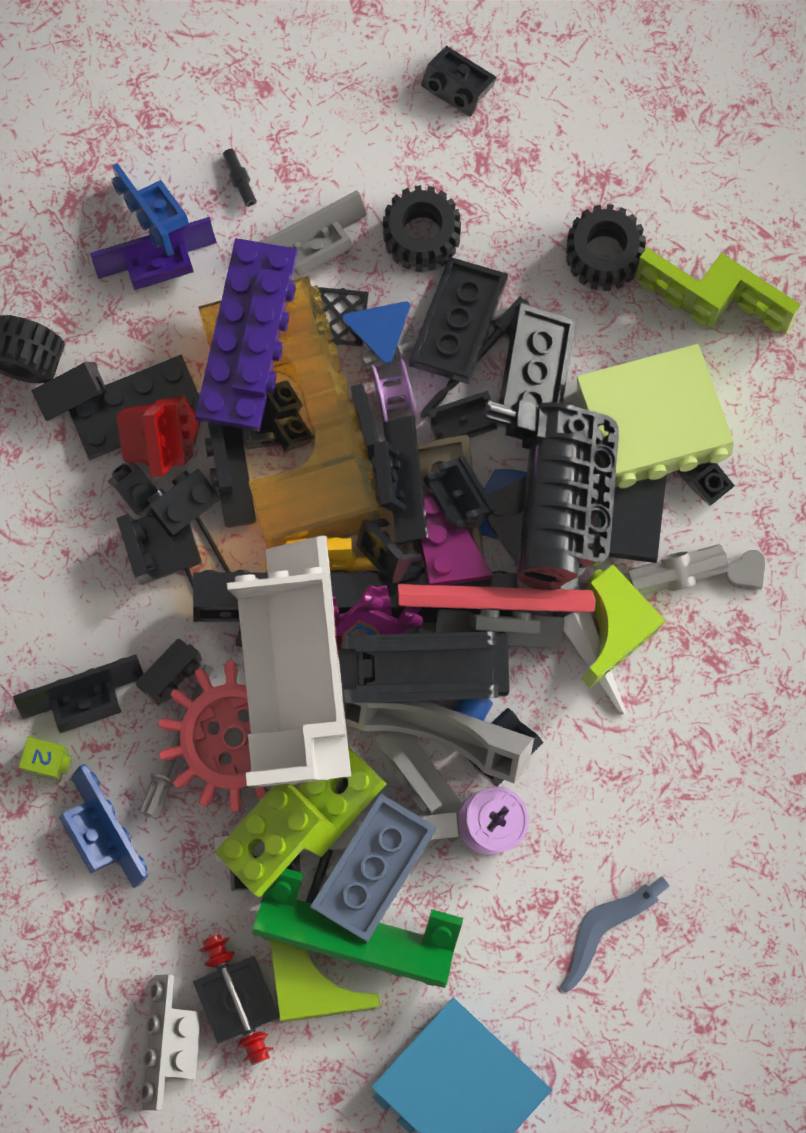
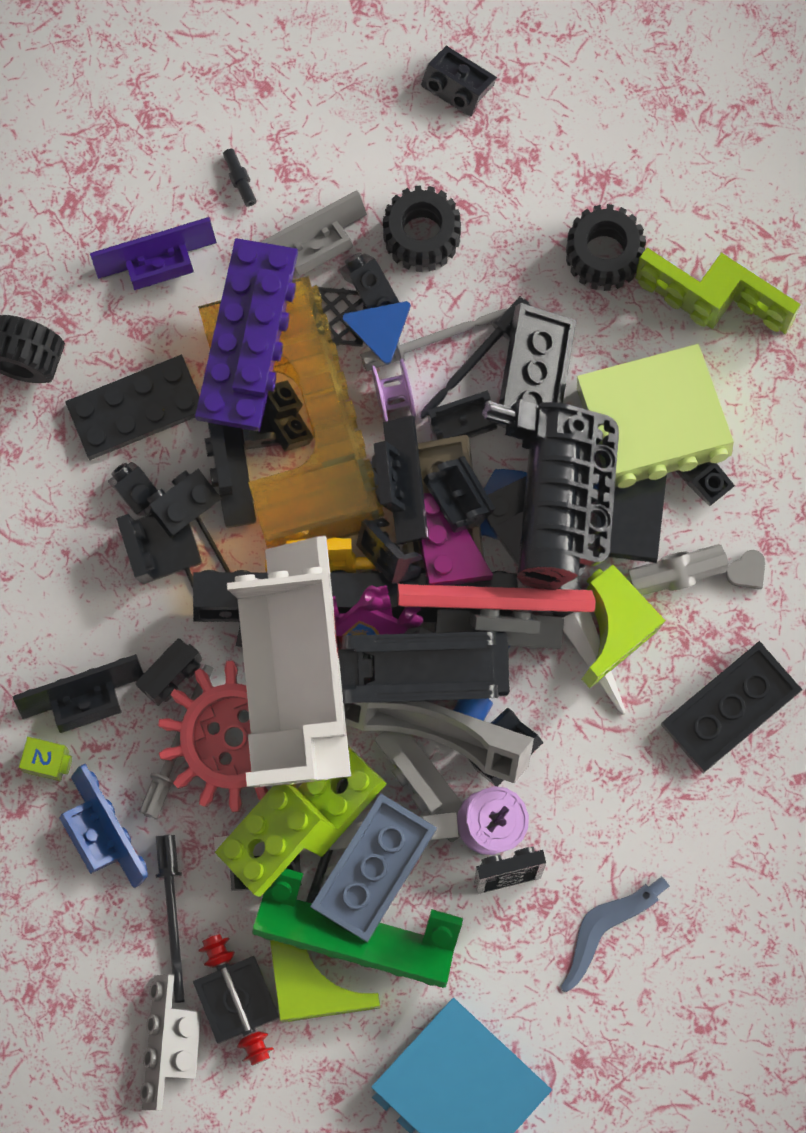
(69, 390): black hinge -> none
(154, 208): blue bracket -> none
(158, 434): red piece -> none
(168, 870): none -> black piece
(364, 419): black tile -> none
(368, 281): none -> black bracket
(458, 320): black tile -> none
(499, 873): none -> black plate
(731, 707): none -> black plate

